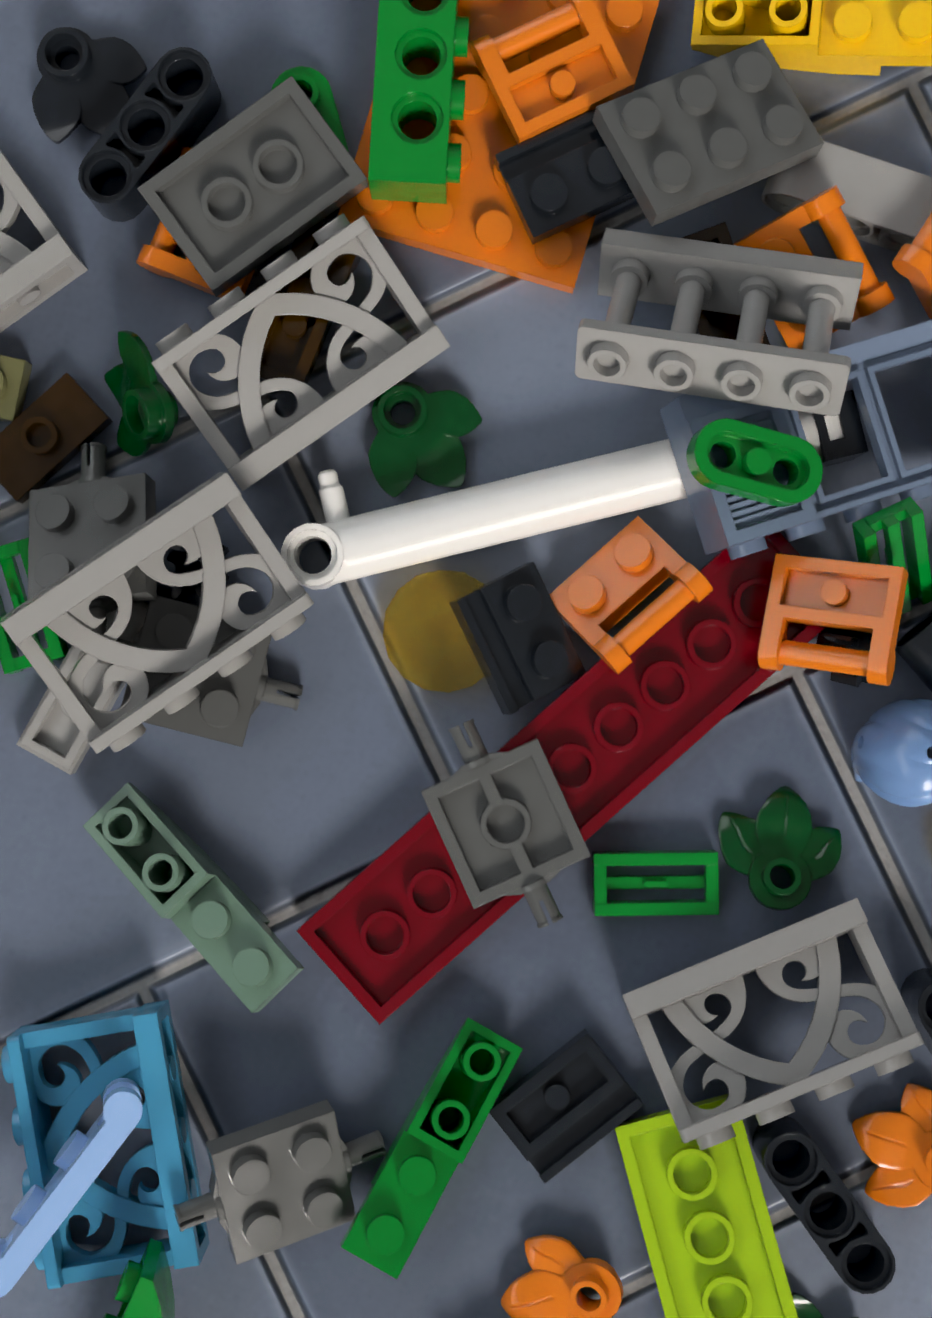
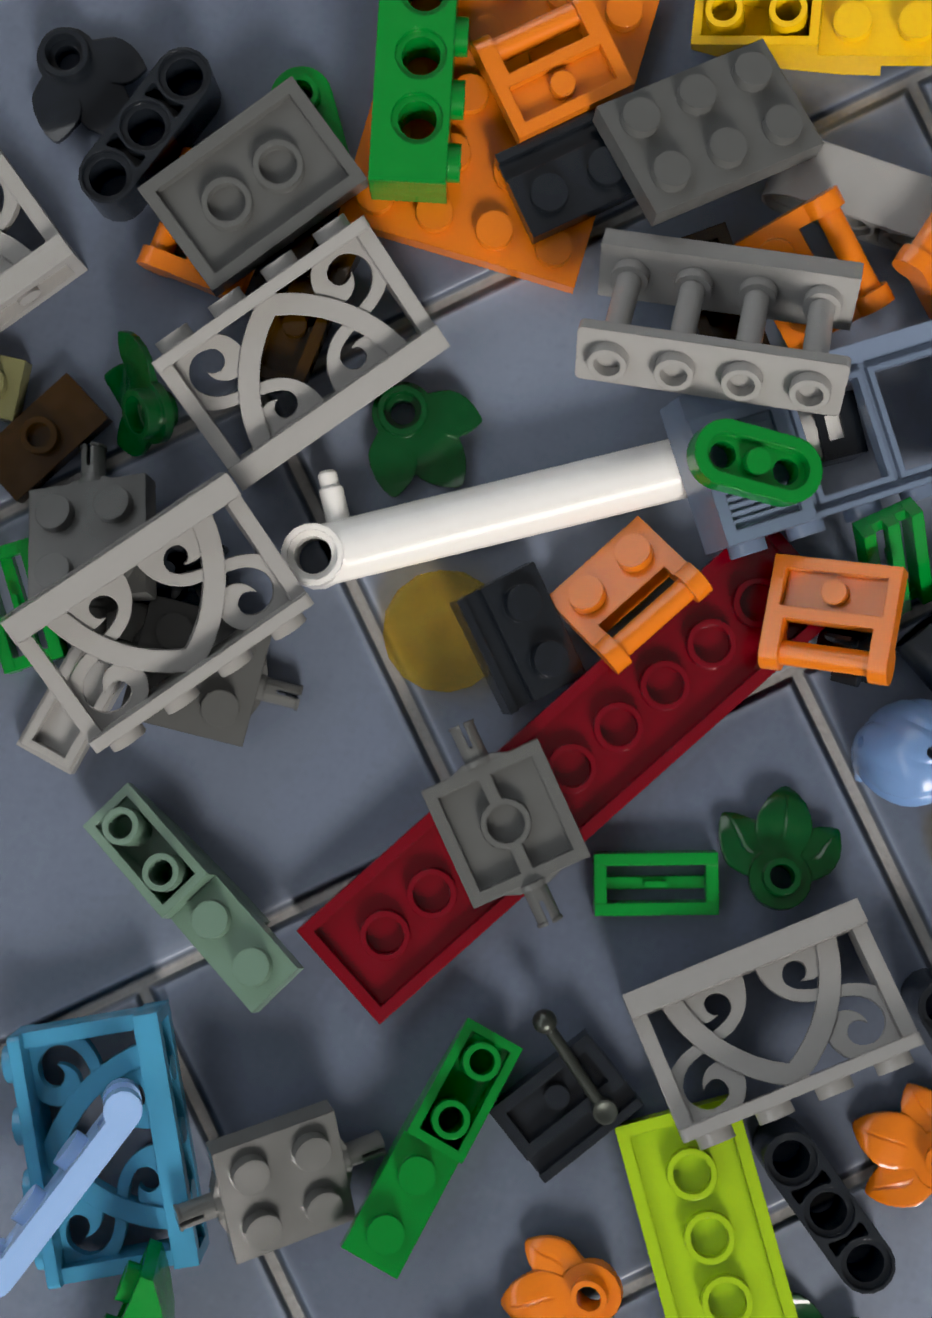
(603, 1108): none -> pearl dark grey hinge

